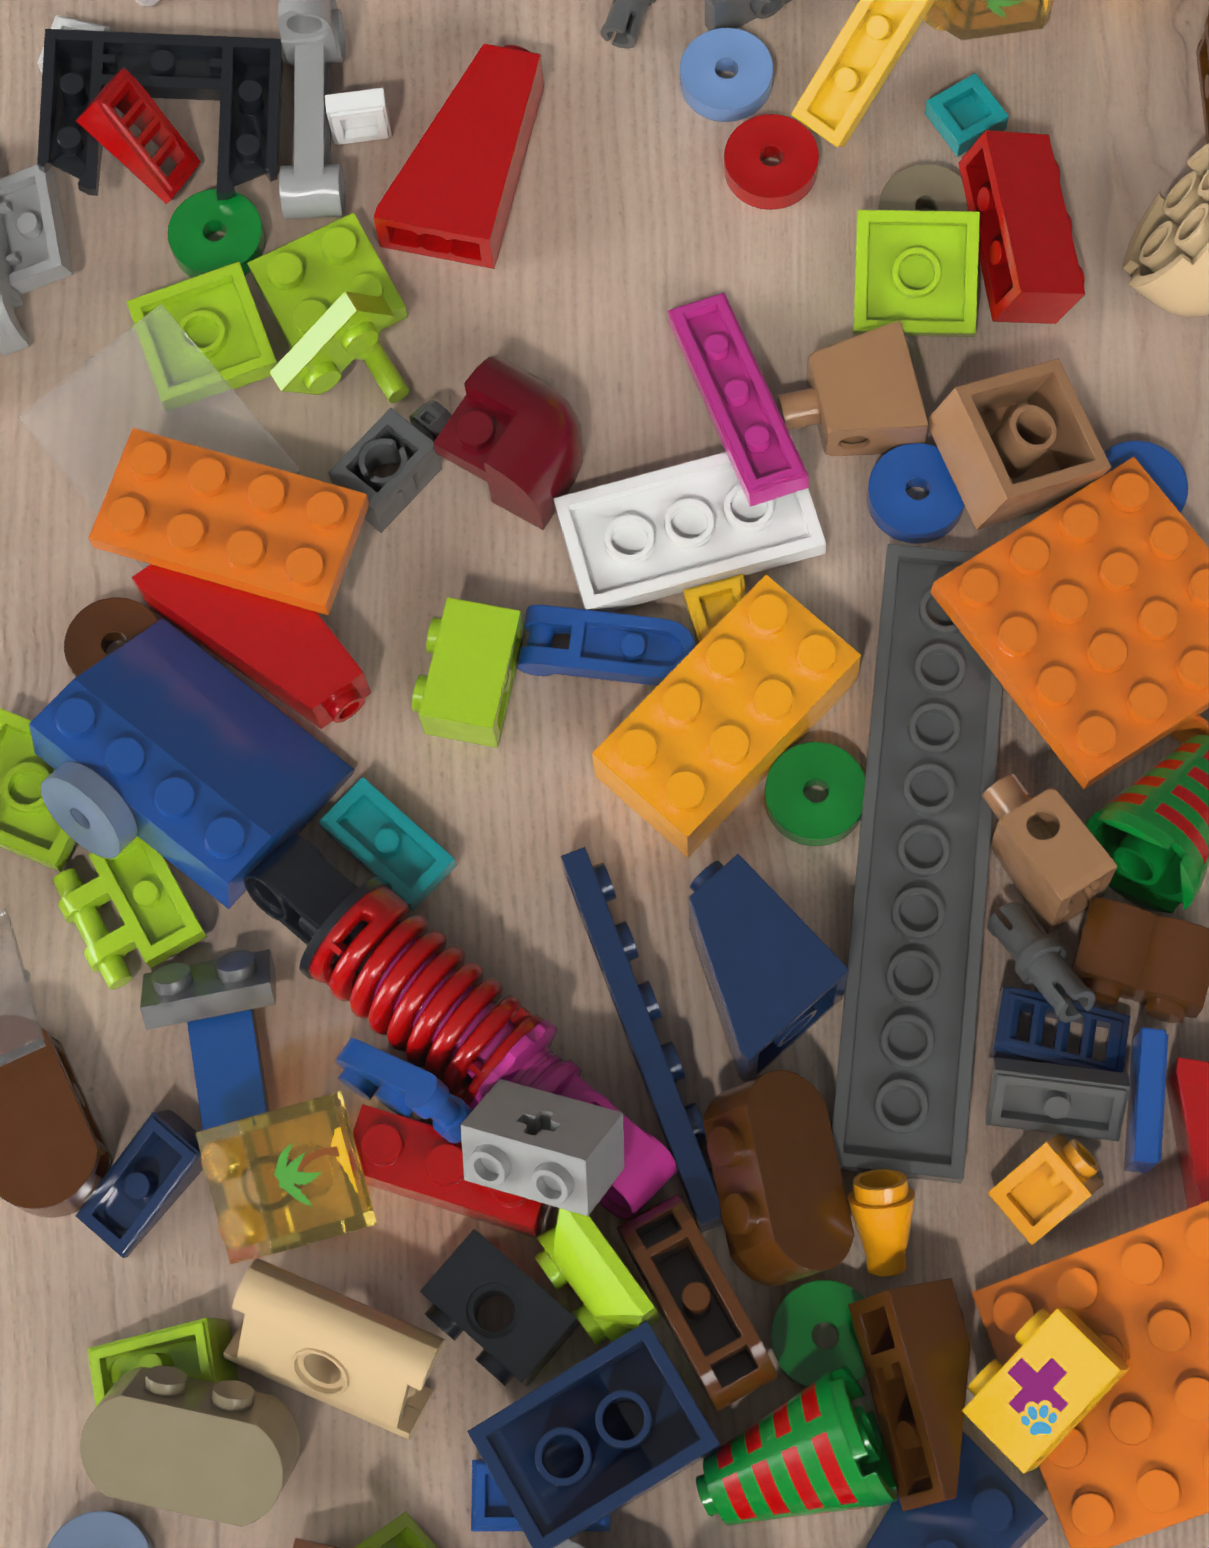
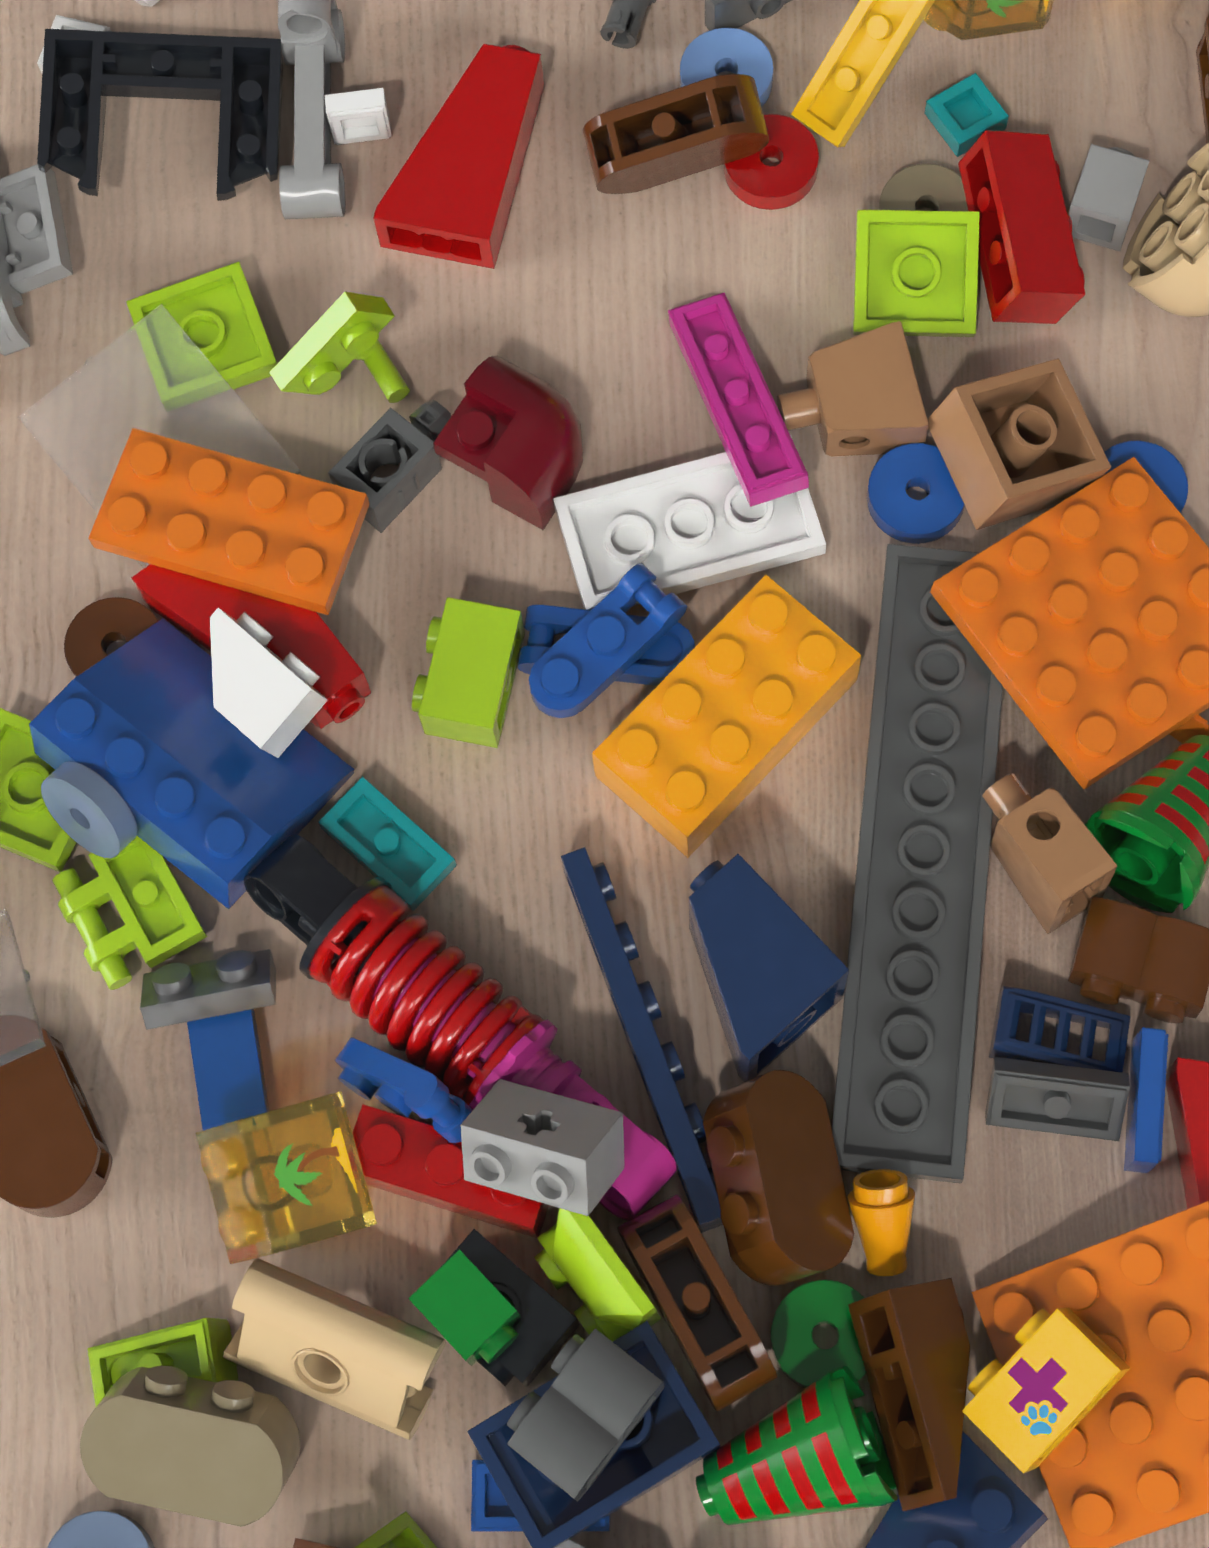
(114, 134): red slope -> none
(143, 1182): dark blue slope -> none
(204, 215): green piece -> none
(257, 689): none -> white slope
(315, 270): lime plate -> none
(467, 1310): none -> green brick
(584, 1412): none -> dark grey brick
(603, 645): none -> blue plate
(676, 134): none -> reddish brown brick
(712, 602): yellow tile -> none
(820, 766): green piece -> none
(1041, 962): dark grey pin -> none
(1047, 1186): light orange bracket -> none
(1106, 196): none -> light grey brick

